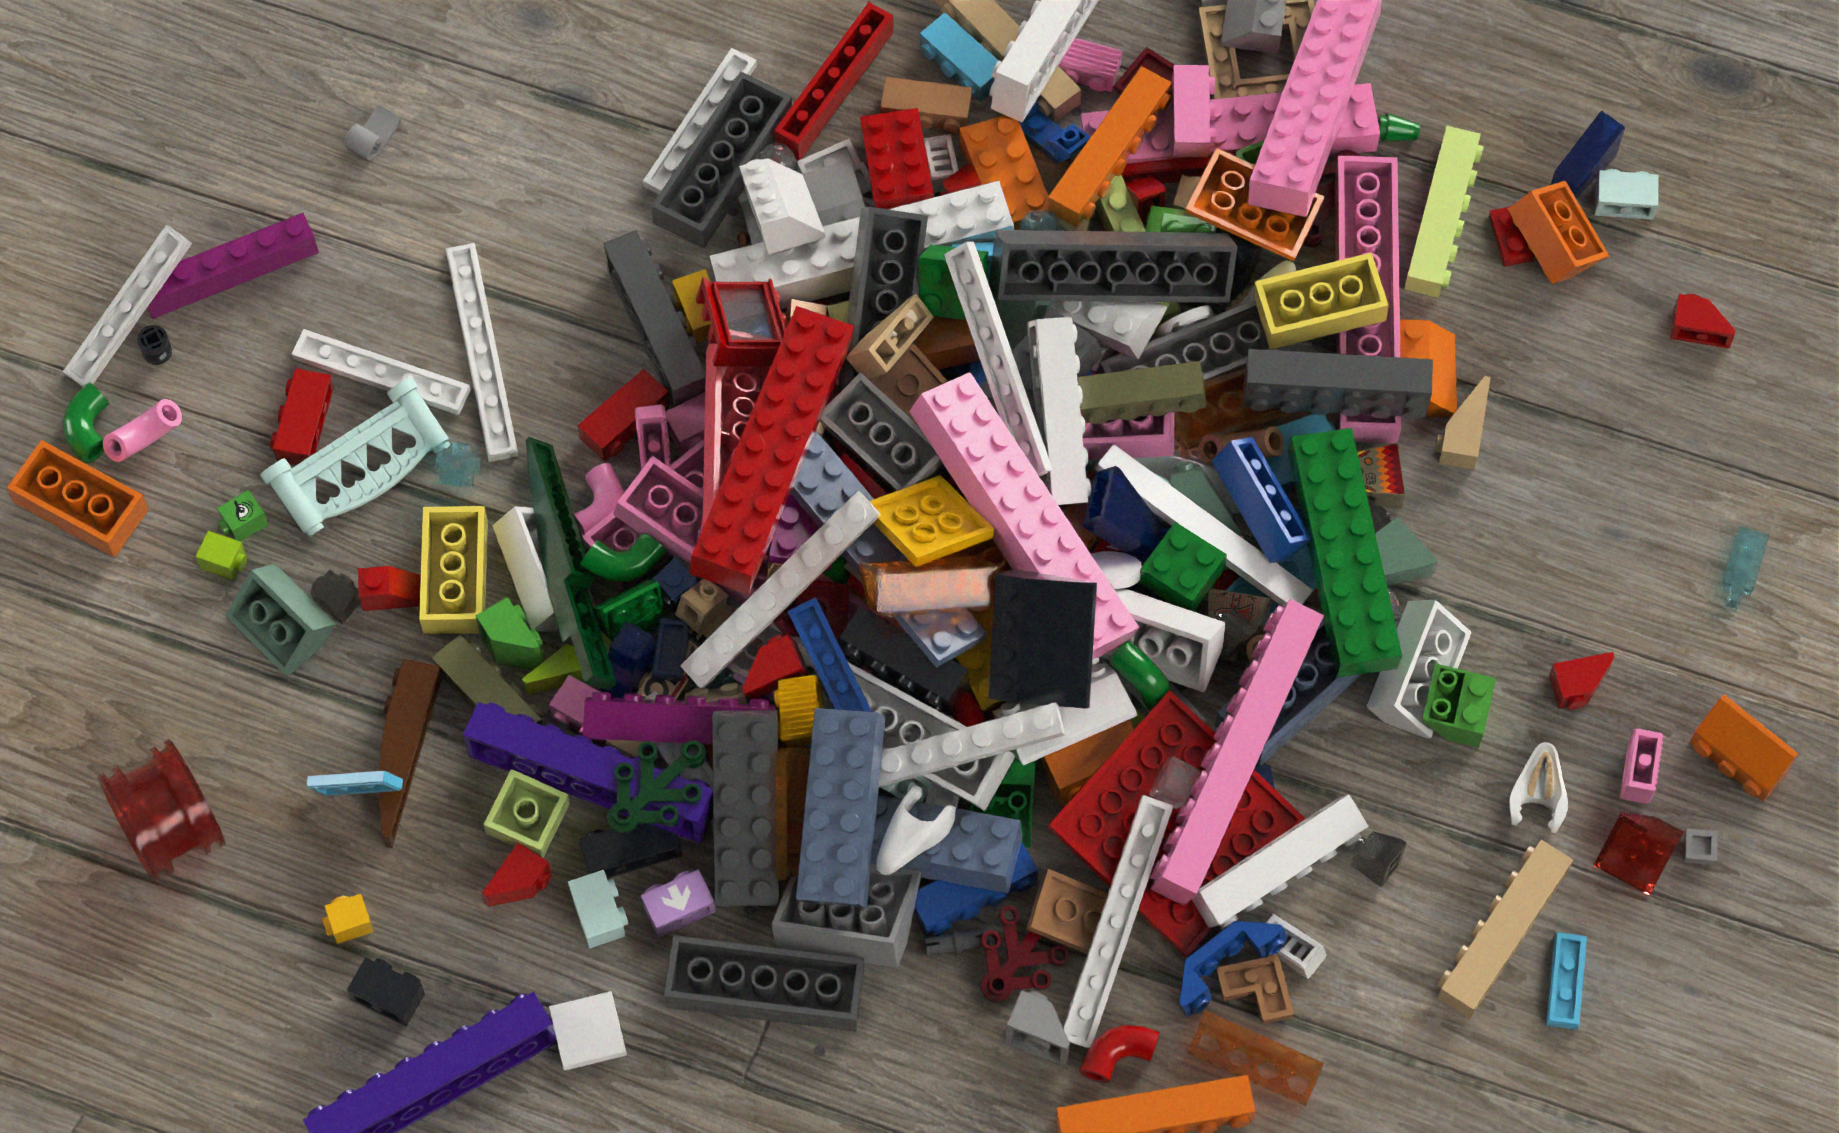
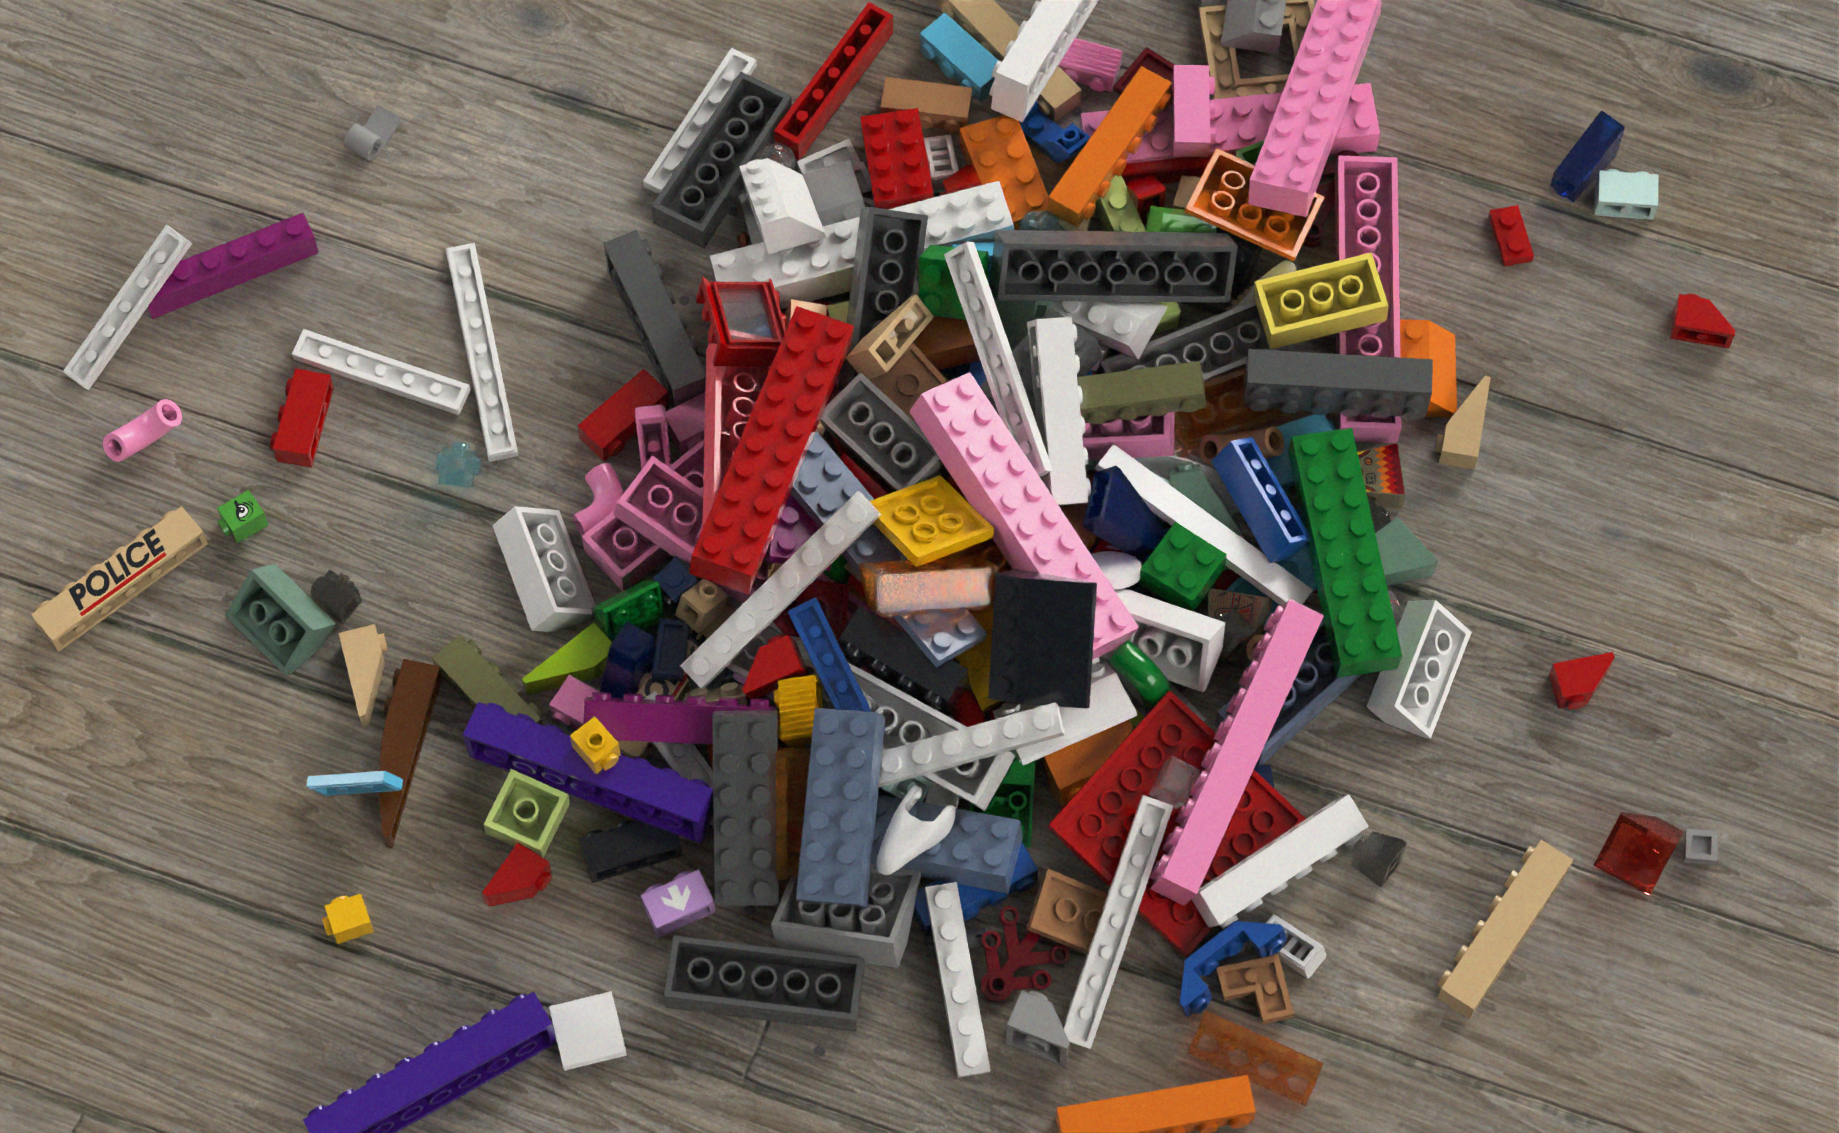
(77, 498): orange brick -> none
(79, 423): green cylinder -> none
(119, 578): none -> tan brick
(157, 351): black wheel -> none
(161, 810): clear red wheel -> none
(221, 555): lime brick -> none
(298, 484): light aqua piece -> none
(365, 665): none -> tan slope
(386, 990): black brick -> none
(388, 588): red slope -> none
(453, 569): light yellow brick -> none
(508, 636): bright green slope -> none
(561, 558): dark green slope -> none
(596, 745): none -> yellow brick
(597, 909): light aqua brick -> none
(625, 564): green cylinder -> none
(653, 789): dark green plant -> none
(685, 294): yellow brick -> none
(957, 980): none -> white plate
(1115, 1045): red cylinder -> none
(1184, 320): white tile -> none
(1397, 128): green cone -> none
(1442, 212): yellowish green brick -> none
(1458, 704): bright green slope -> none
(1541, 784): white animal -> none
(1558, 232): orange slope -> none
(1566, 980): medium azure tile -> none
(1641, 766): bright pink brick -> none
(1743, 748): orange slope -> none
(1744, 564): clear light blue hinge -> none

